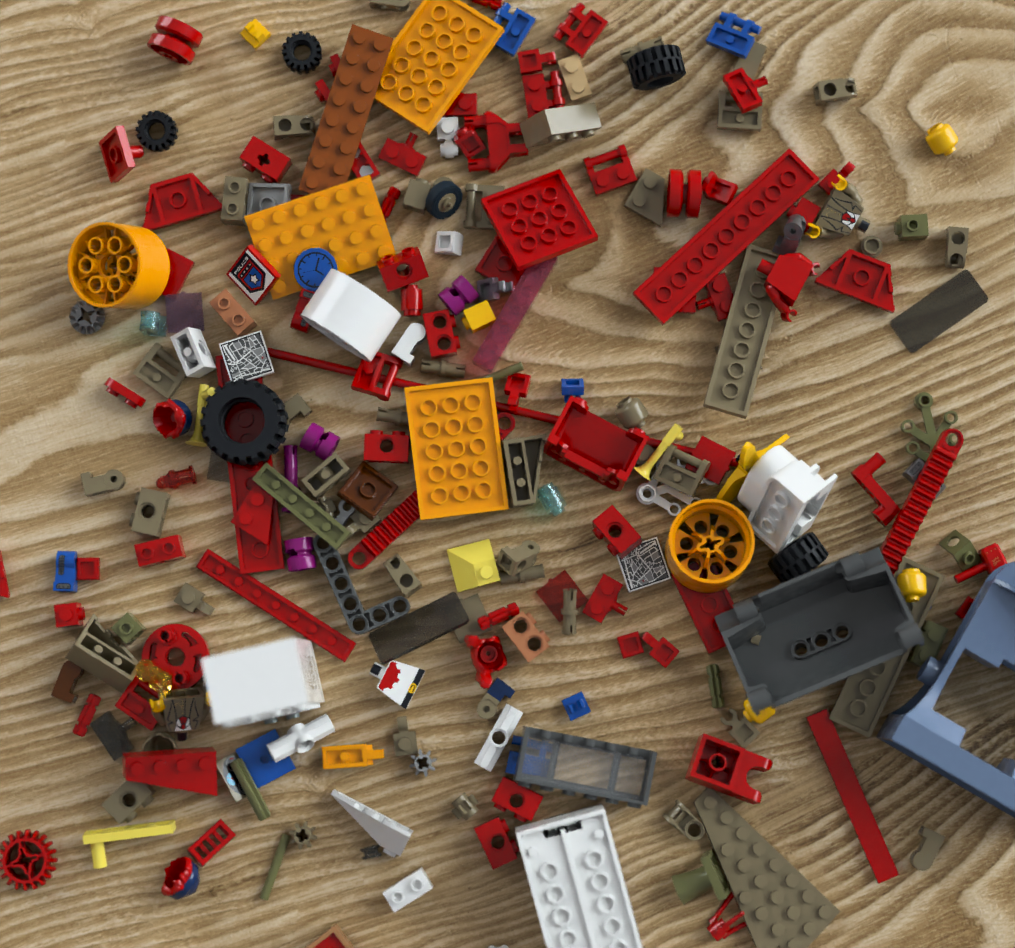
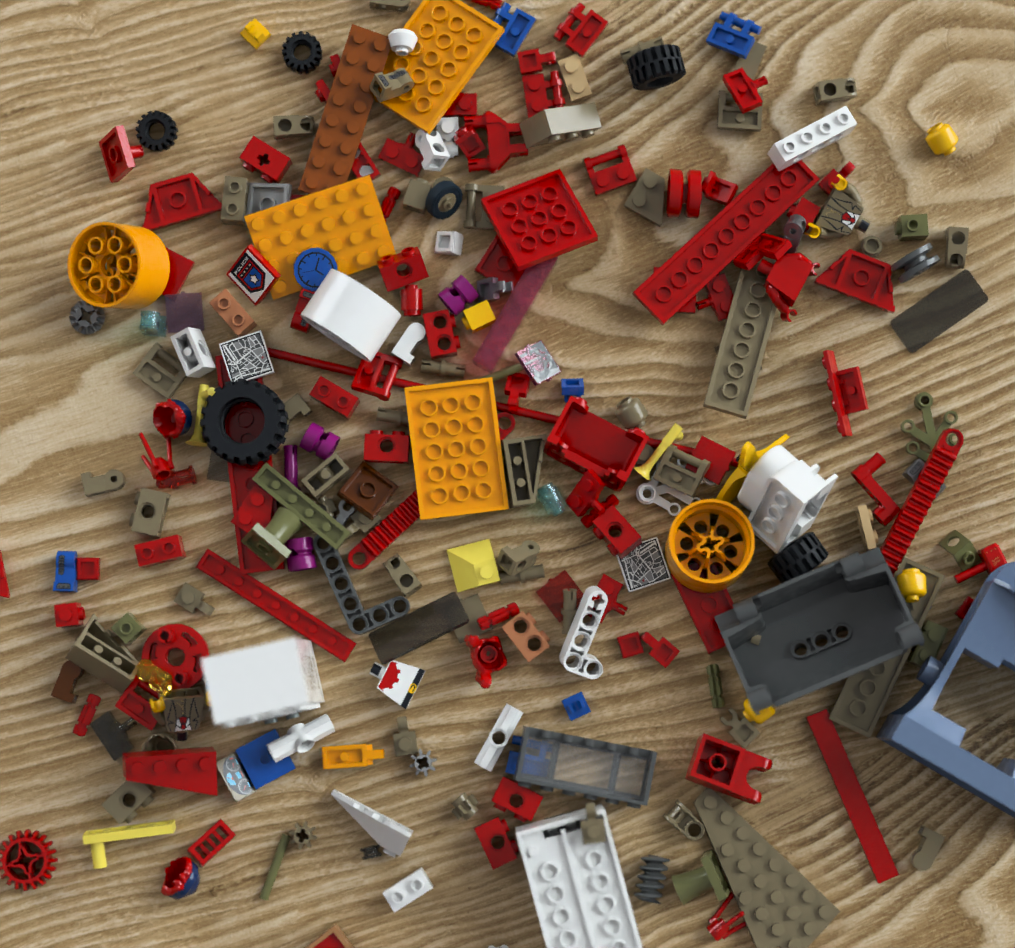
(131, 397): red plate -> none
(158, 467): none -> red plant
(175, 40): red wheel -> none
(250, 789): olive axle -> none
(270, 541): none -> olive plant
(334, 397): none -> red brick
(392, 84): none -> dark tan leg
(402, 41): none -> white cone
(432, 150): none -> white leg
(488, 705): leg -> none
(538, 363): none -> piece
(586, 494): none -> red plate
(587, 519): none -> red axle
(588, 630): none -> white beam
(592, 828): none -> dark tan plate
(651, 878): none -> dark grey piece
(763, 245): none -> red tile
(812, 138): none -> white brick
(846, 390): none -> red bracket
(864, 519): none -> tan plate
(915, 263): none -> dark grey wheel

